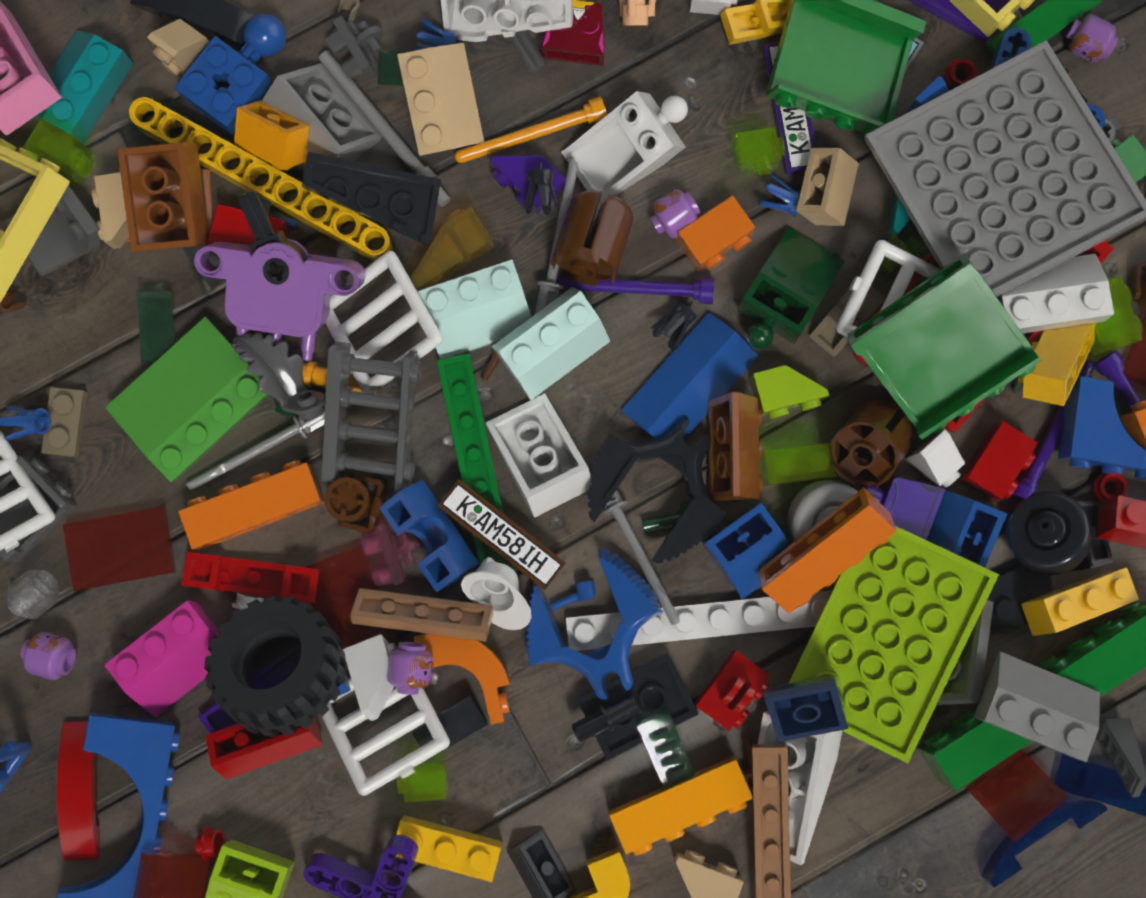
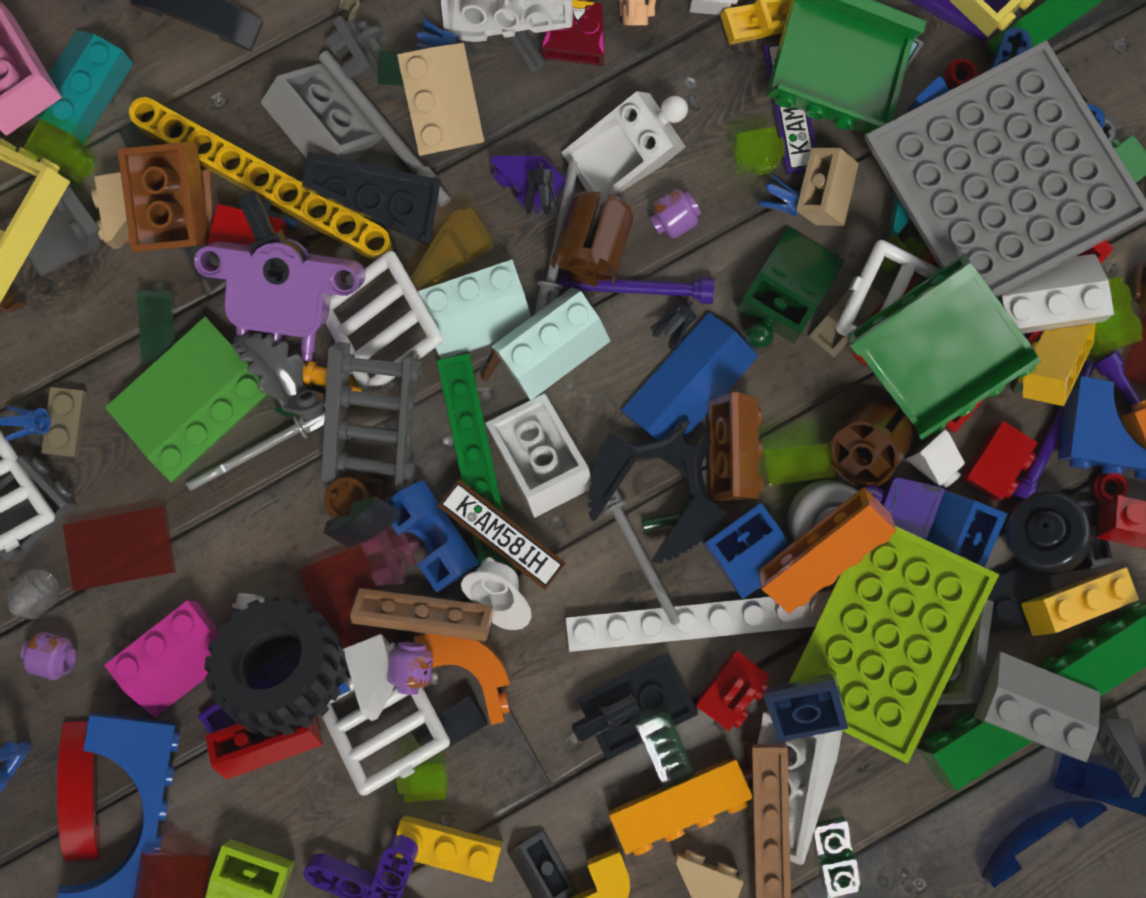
(177, 46): tan slope -> none
(209, 843): red plate -> none
(222, 66): blue brick -> none
(250, 577): red slope -> none
(251, 506): orange brick -> none
(271, 135): light orange brick -> none
(364, 522): none -> black slope
(585, 591): blue hand -> none
(591, 113): light orange piece -> none
(636, 607): blue piece -> none
(716, 234): orange brick -> none
(785, 389): lime slope -> none
(836, 857): none -> clear green slope
(1016, 794): clear red tile -> none
(1092, 38): medium lavender head -> none

